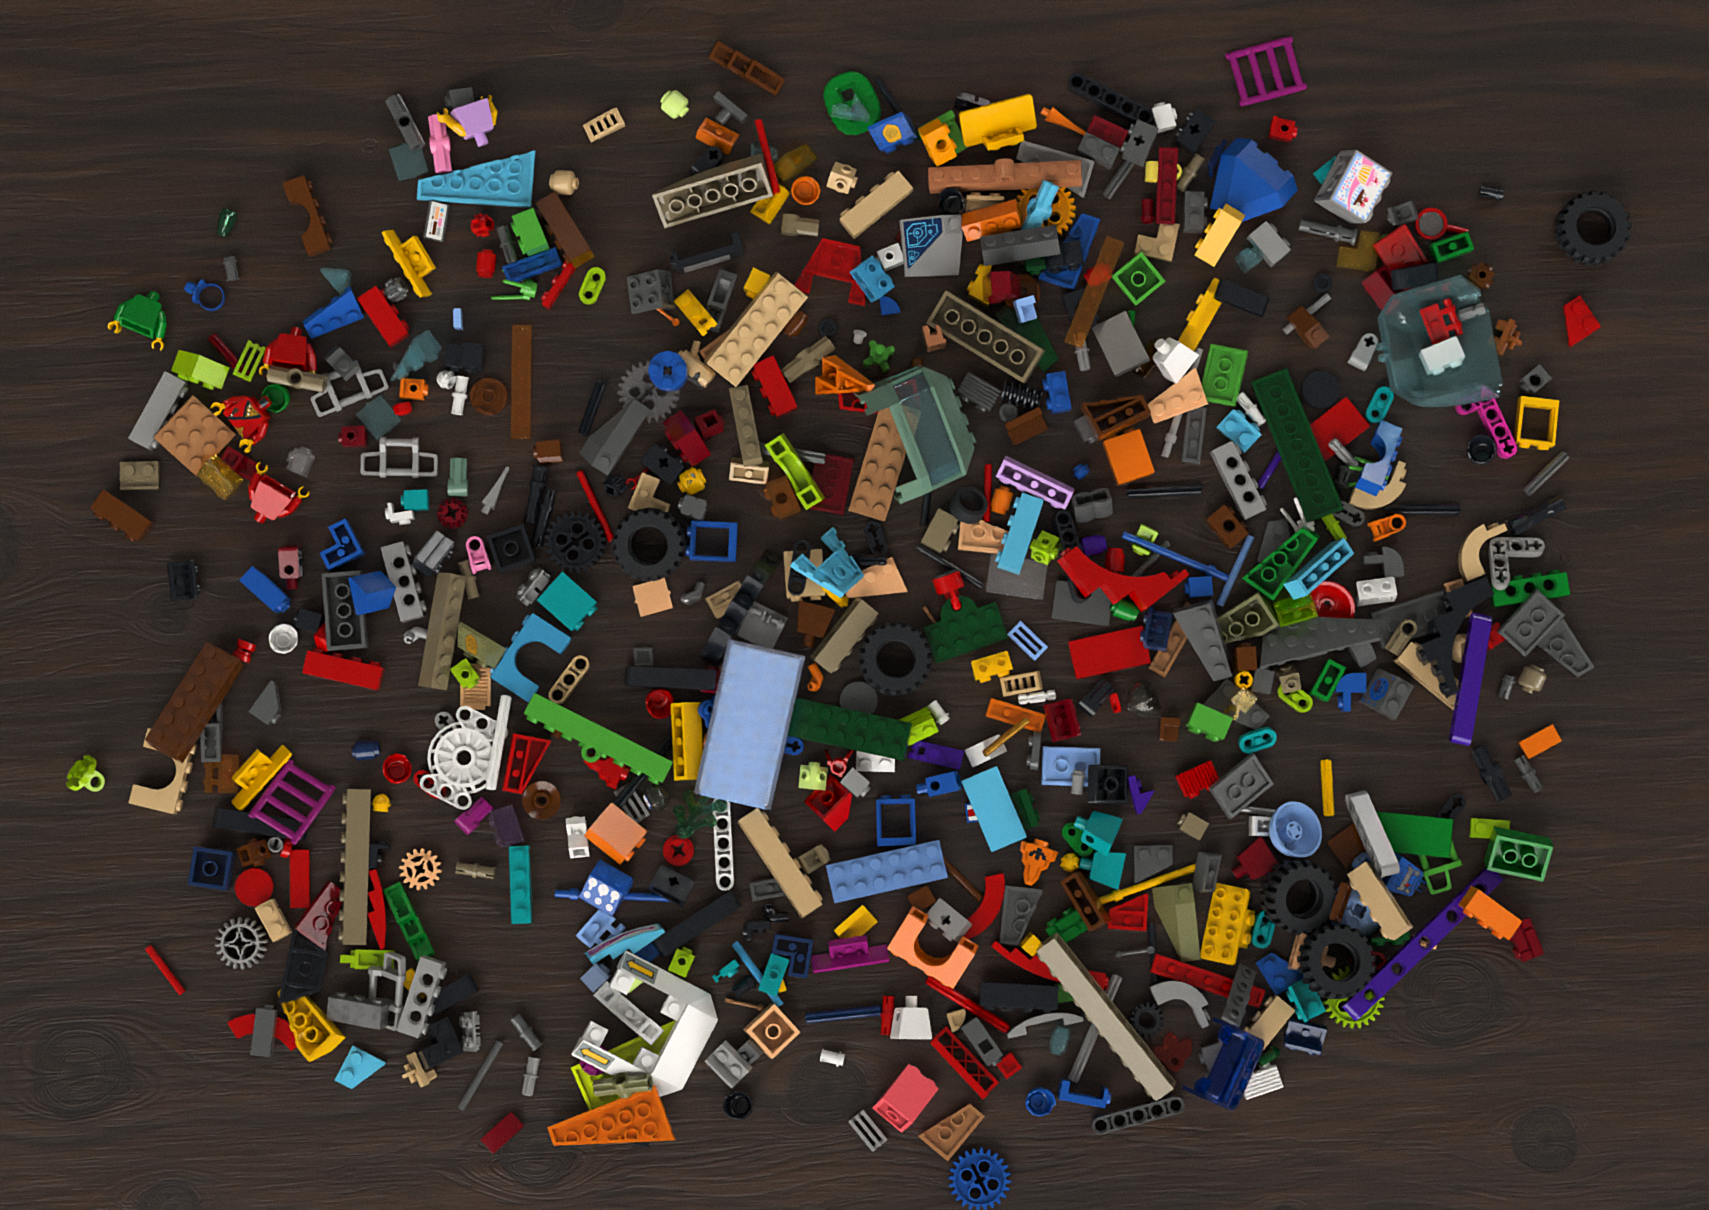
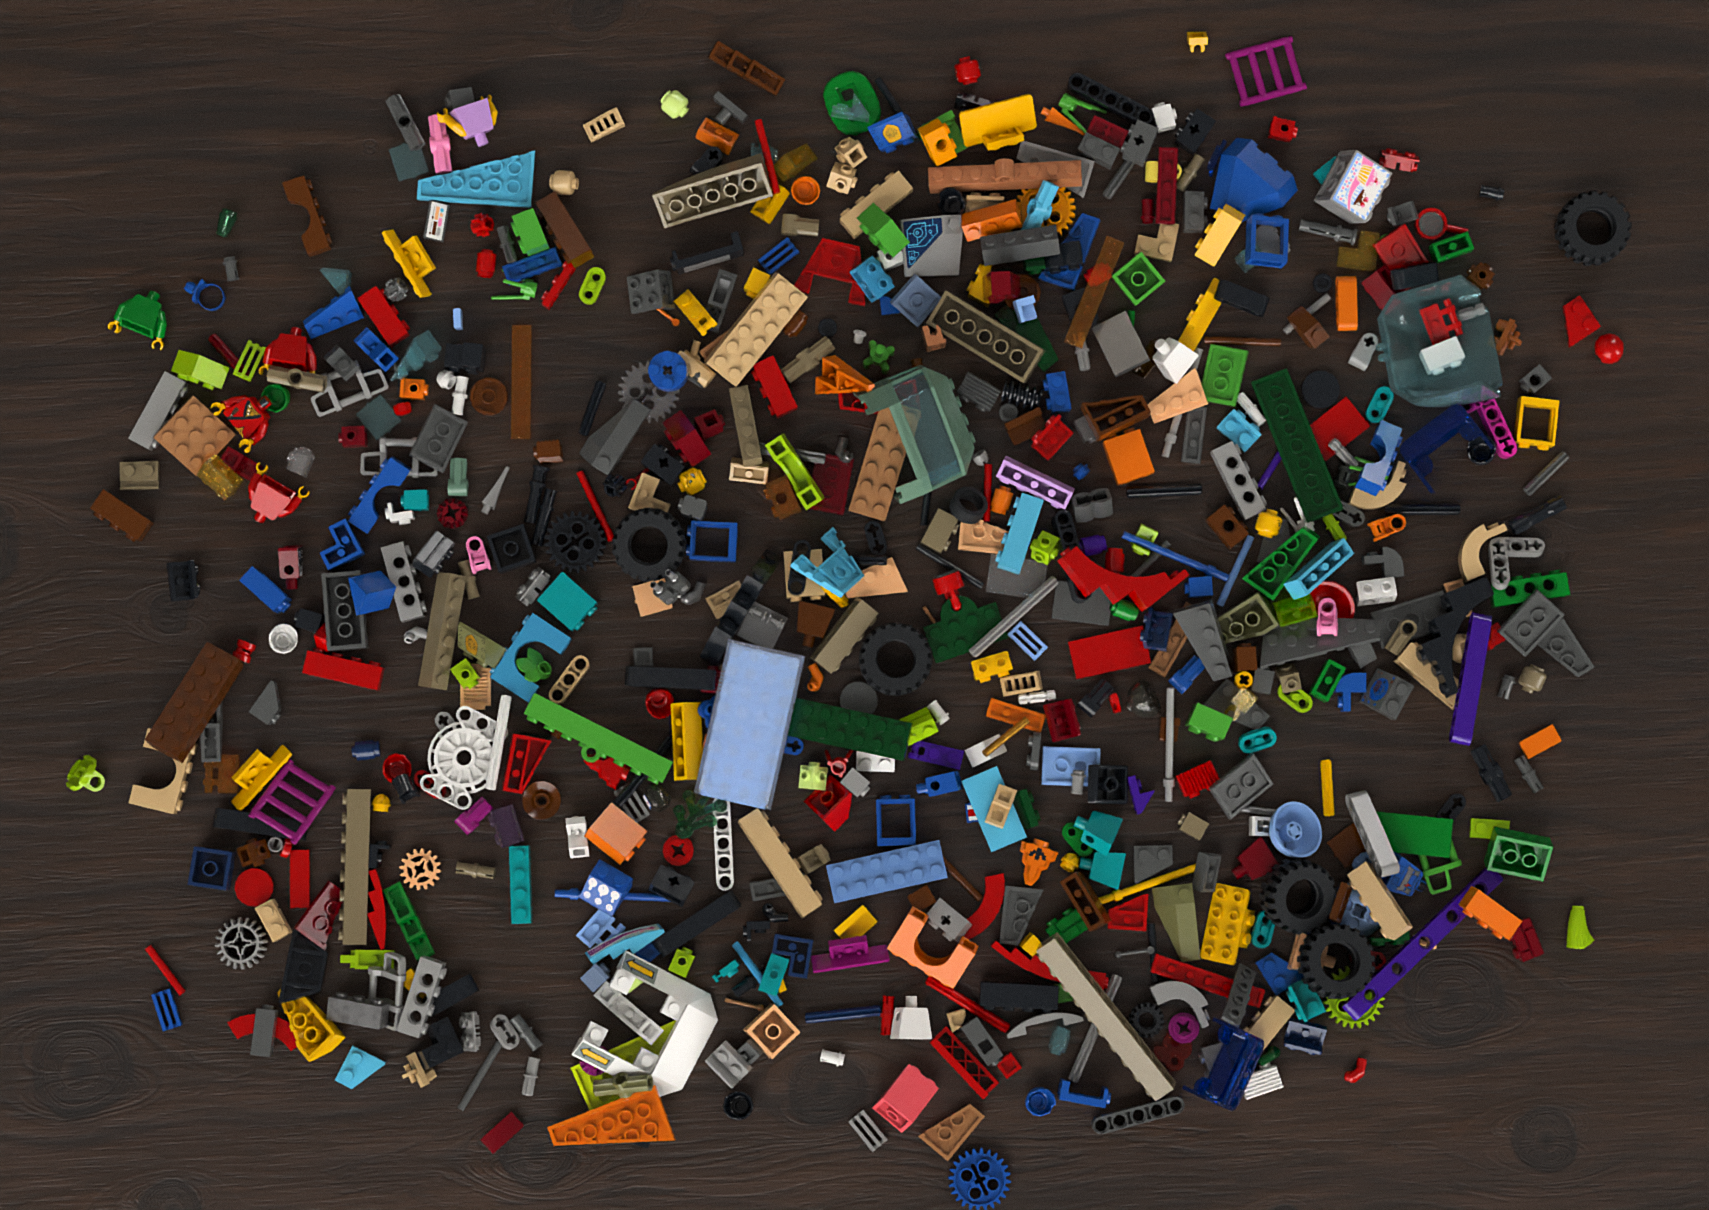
(164, 1003): none -> blue tile
(365, 514): none -> blue arch
(375, 349): none -> blue brick
(405, 788): none -> black piece
(438, 438): none -> dark grey tile
(508, 1029): none -> light grey beam
(534, 666): none -> bright green plate
(669, 591): none -> dark grey piece
(775, 249): none -> blue tile
(841, 451): none -> flat silver arm
(850, 152): none -> tan brick
(882, 230): none -> bright green brick
(916, 300): none -> sand blue plate
(967, 70): none -> red head
(980, 457): none -> light grey hinge
(1000, 806): none -> tan slope
(1013, 616): none -> light grey axle
(1051, 438): none -> red bracket
(1070, 103): none -> bright green plant
(1169, 781): none -> light grey bar
(1182, 1019): none -> magenta gear
(1184, 678): none -> blue piece
(1197, 38): none -> yellow tile
(1242, 341): none -> reddish brown bar
(1262, 258): none -> blue window
(1268, 523): none -> yellow head
(1327, 621): none -> bright pink piece
(1346, 303): none -> orange beam
(1358, 1073): none -> red arm
(1406, 160): none -> red hinge
(1435, 434): none -> clear blue windscreen
(1577, 933): none -> lime piece
(1609, 348): none -> red hair

